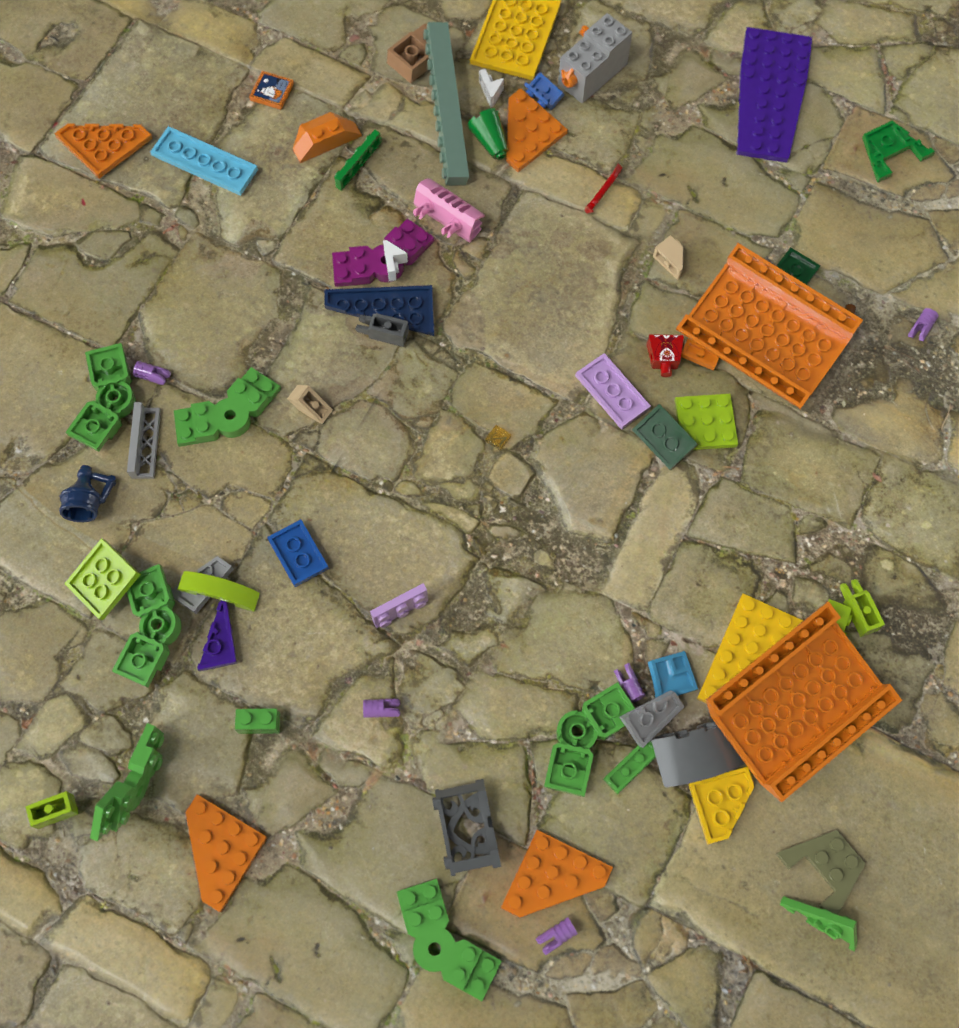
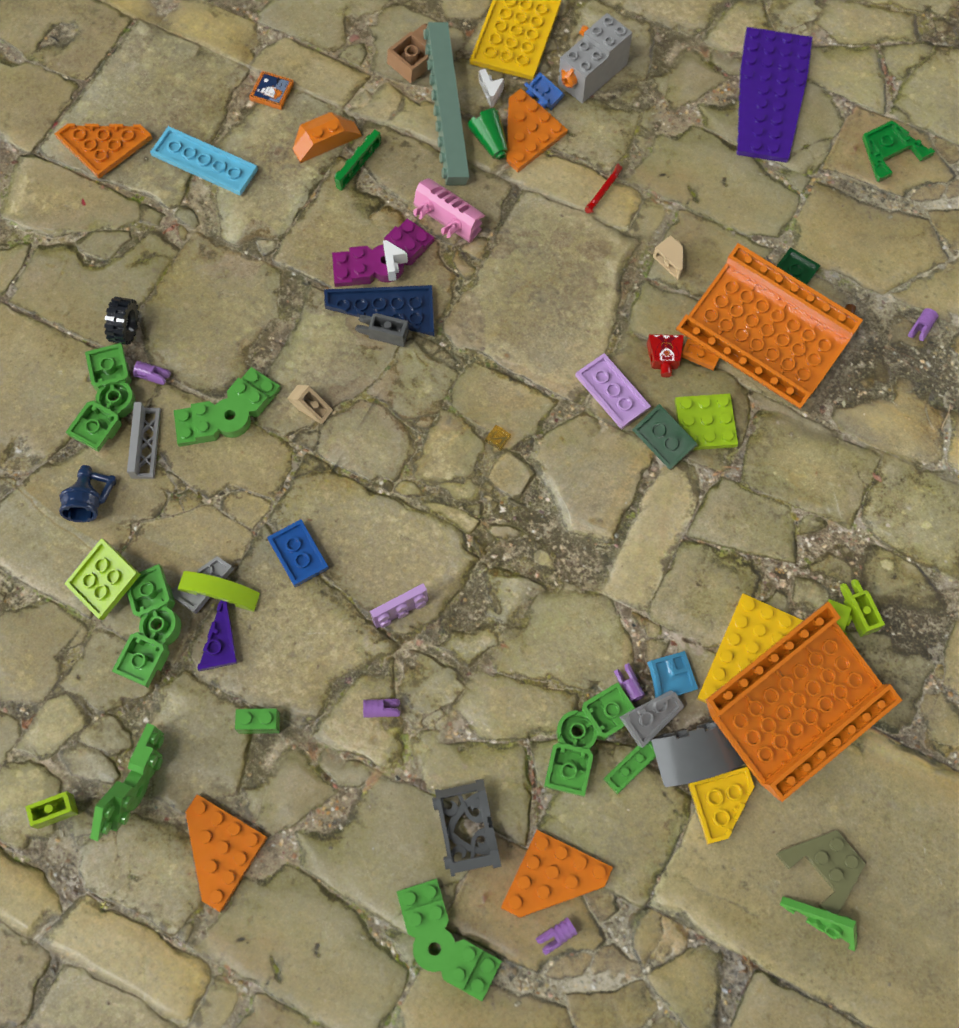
(121, 320): none -> black bush

